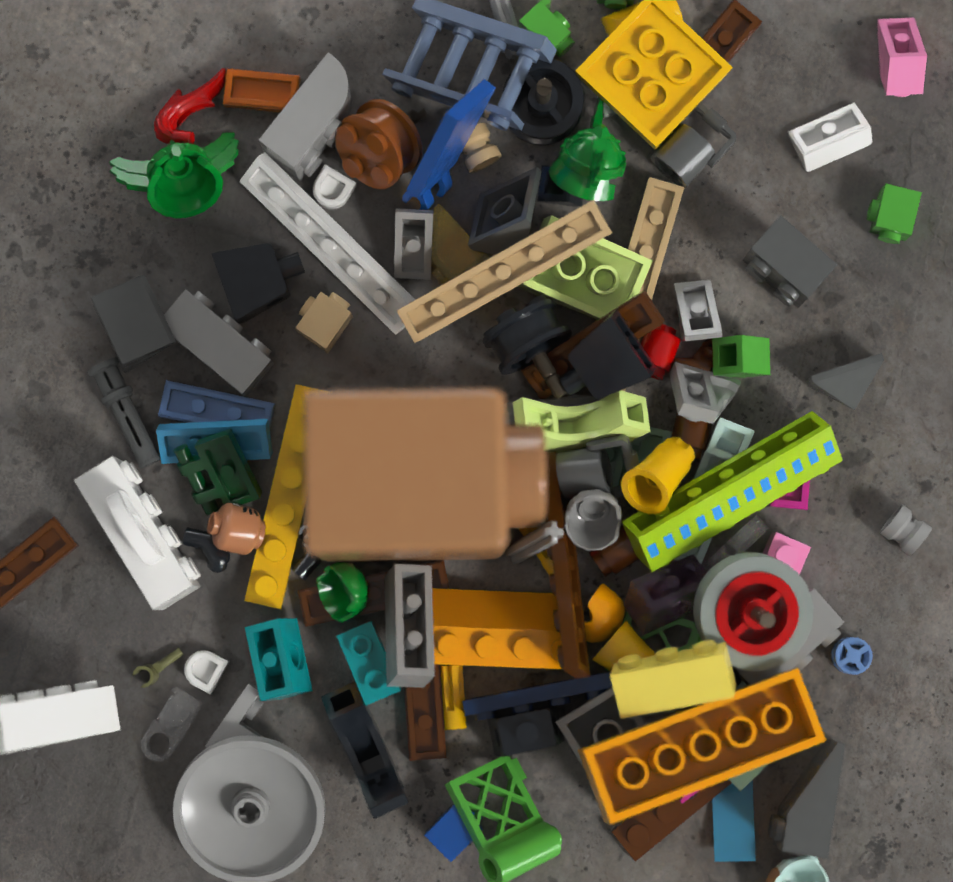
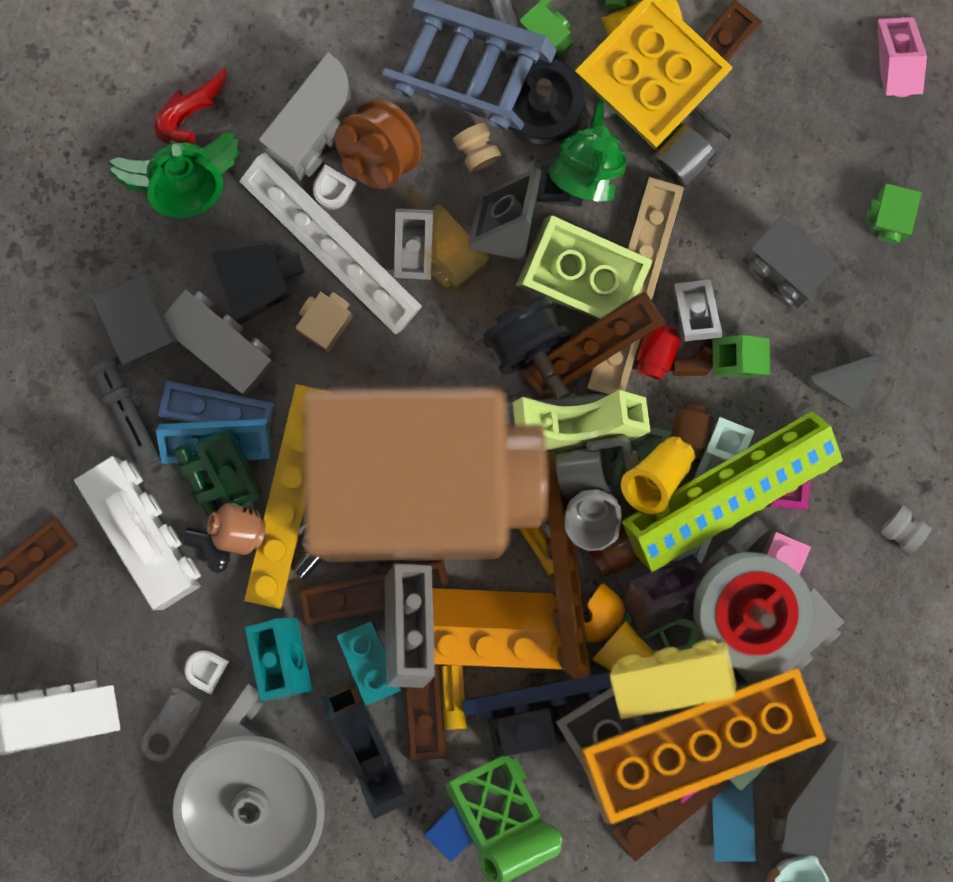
(158, 666): olive hand -> none
(259, 90): orange tile -> none
(342, 591): green hair -> none
(448, 145): blue tile -> none
(504, 271): tan plate -> none
(534, 542): light grey axle -> none
(607, 360): black torso -> none
(700, 393): light grey wing -> none
(831, 137): white slope -> none
(857, 653): medium blue wheel -> none

